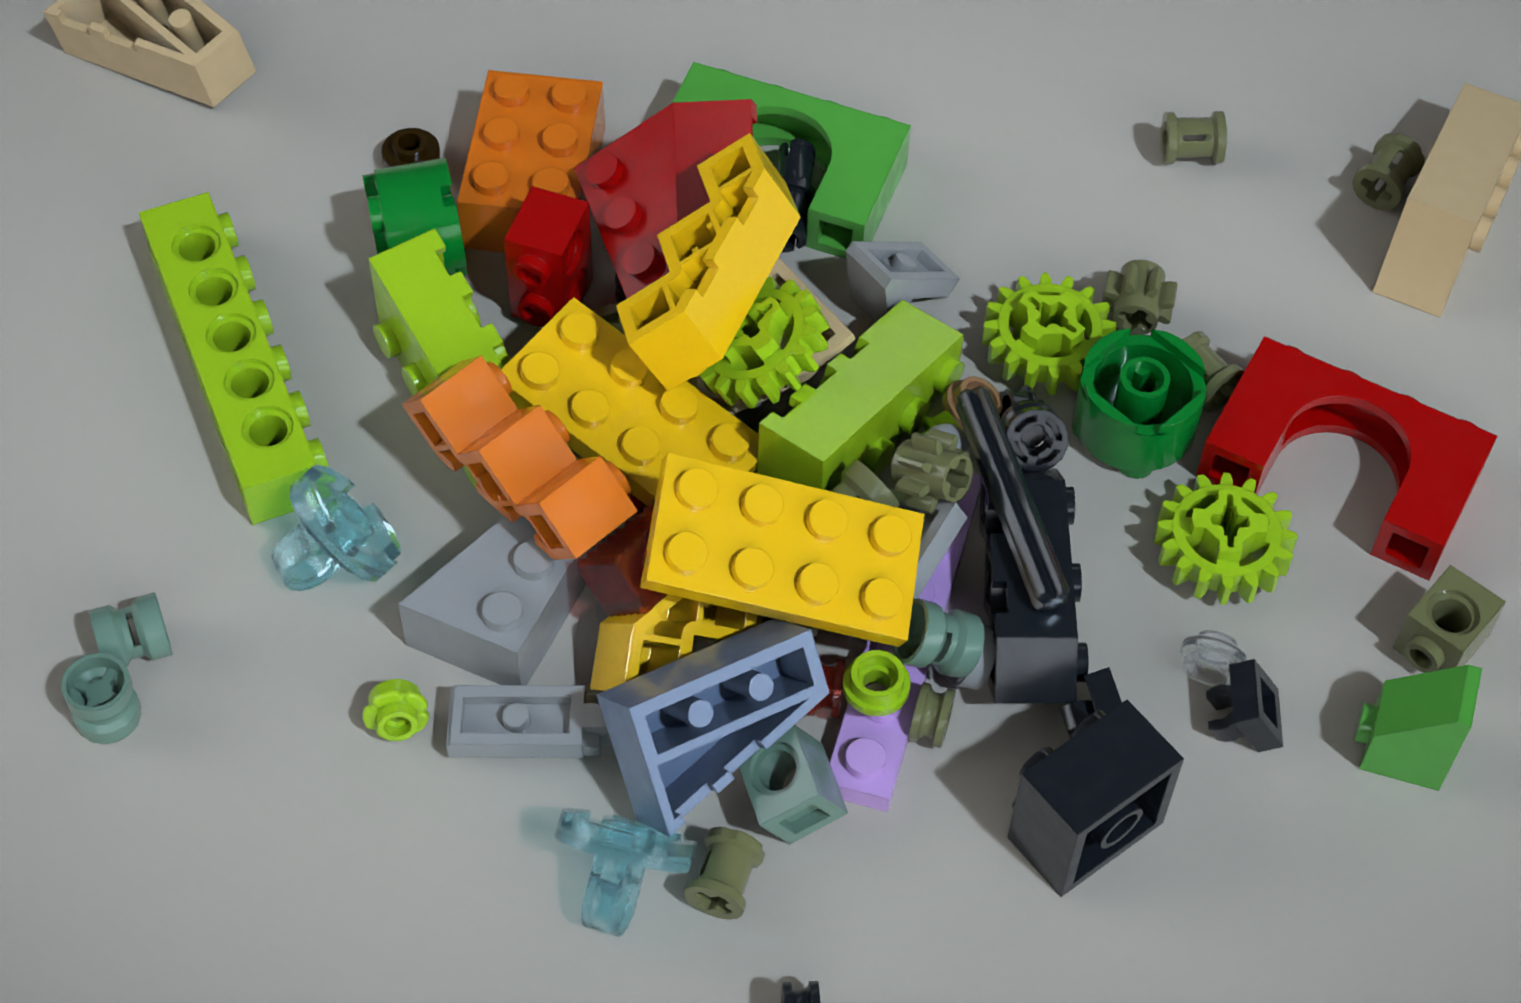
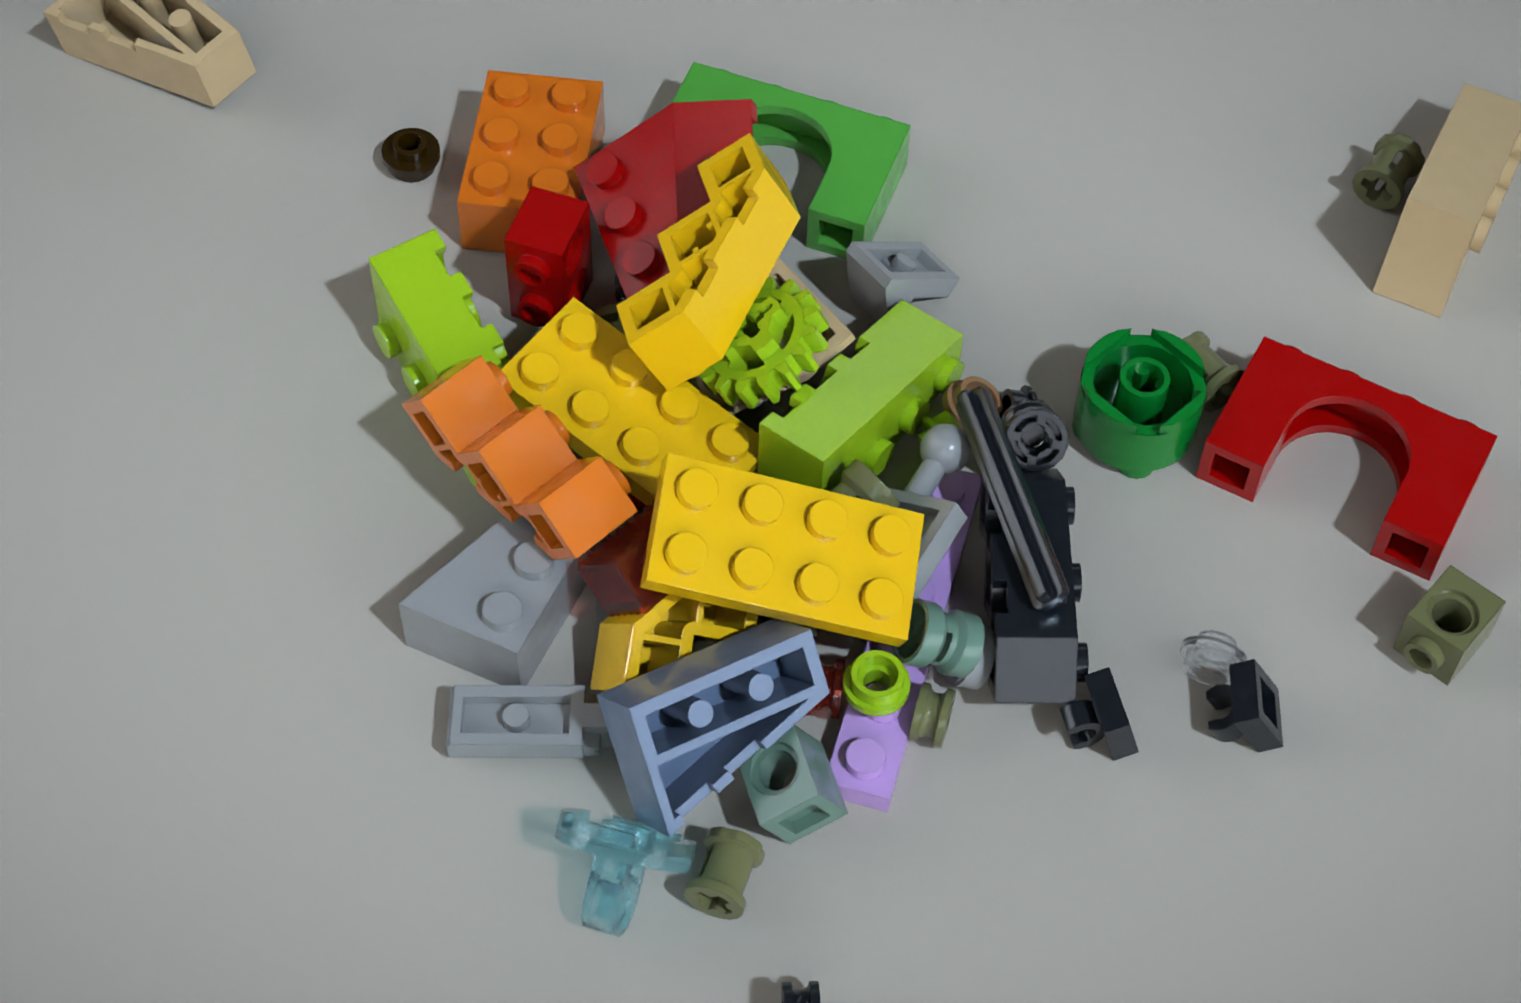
(101, 698): sand green wheel -> none
(115, 634): sand green wheel -> none
(231, 352): lime brick -> none
(333, 534): clear light blue tile -> none
(396, 710): lime plate -> none
(413, 201): green brick -> none
(797, 173): black pin -> none
(931, 469): olive gear -> none
(1047, 331): lime gear -> none
(1093, 795): black brick -> none
(1139, 296): olive gear -> none
(1212, 146): olive bush -> none
(1225, 538): lime gear -> none
(1418, 725): bright green slope -> none

